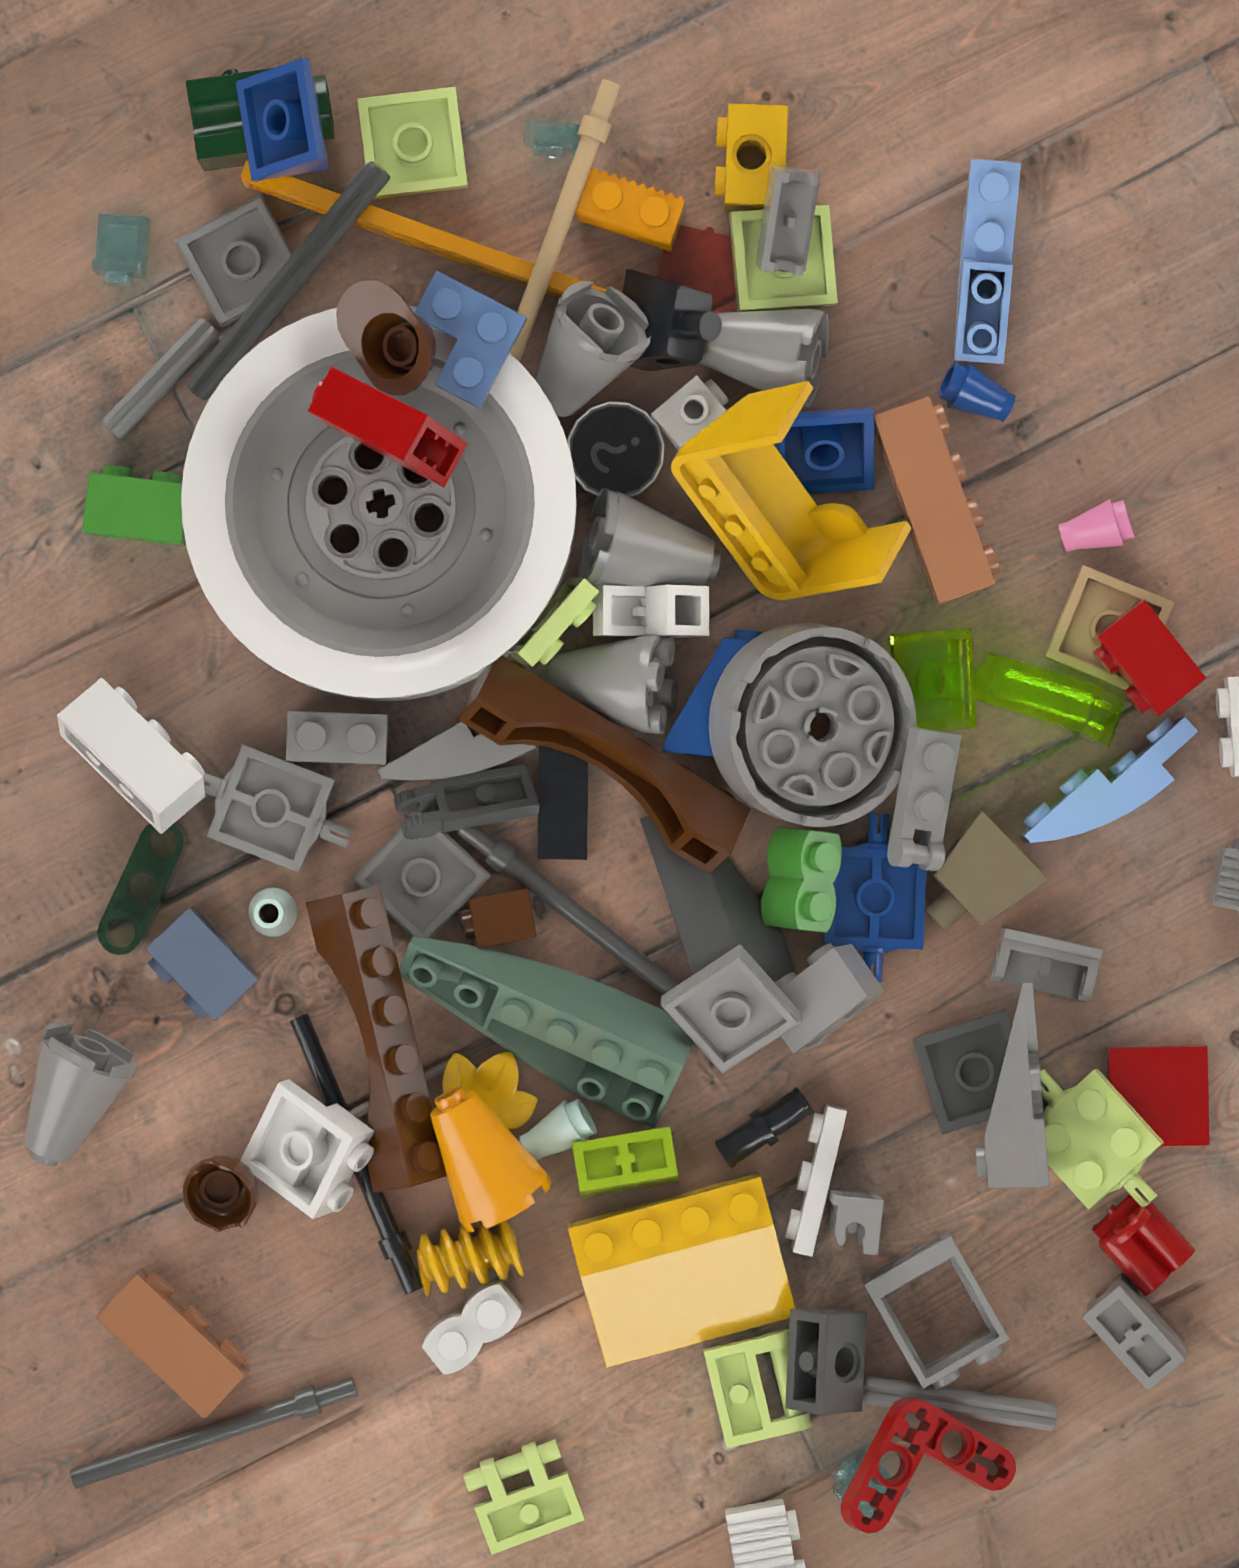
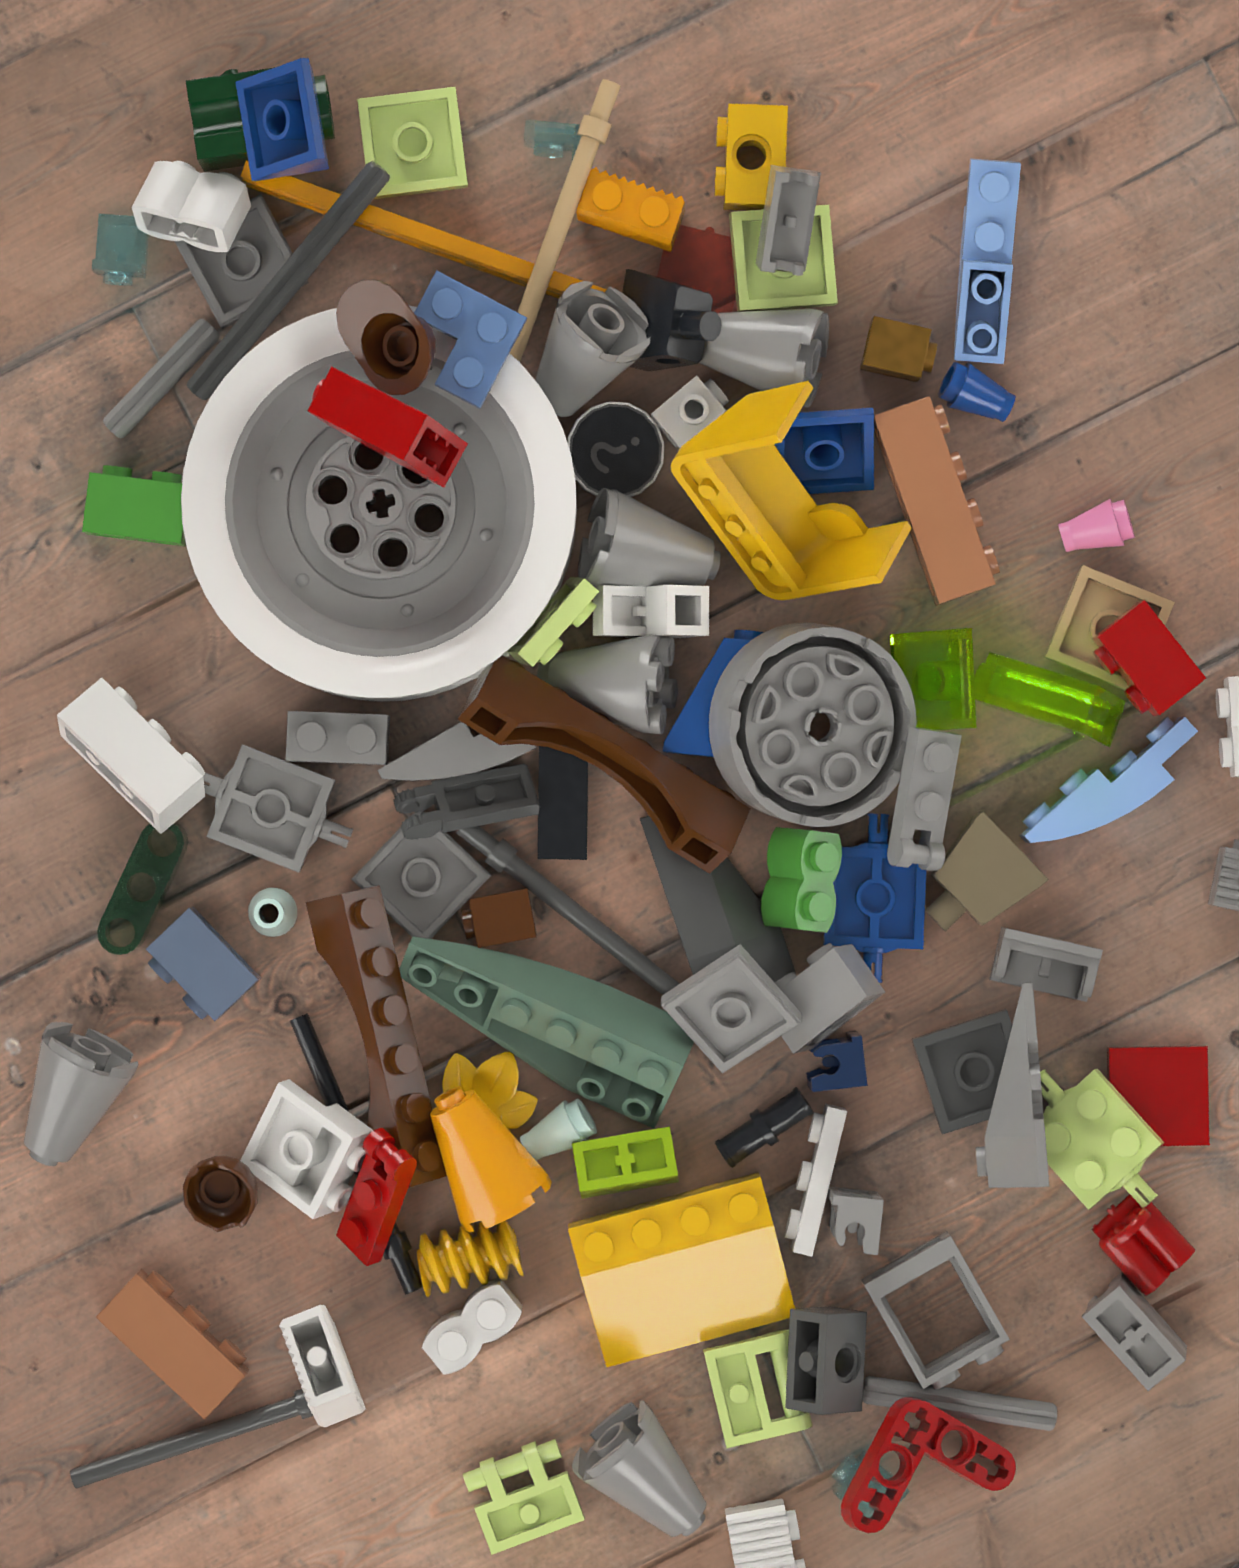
(191, 206): none -> white brick
(322, 1366): none -> white brick
(376, 1197): none -> red plate
(642, 1471): none -> light grey cone
(846, 1064): none -> dark blue hinge
(898, 349): none -> pearl gold brick

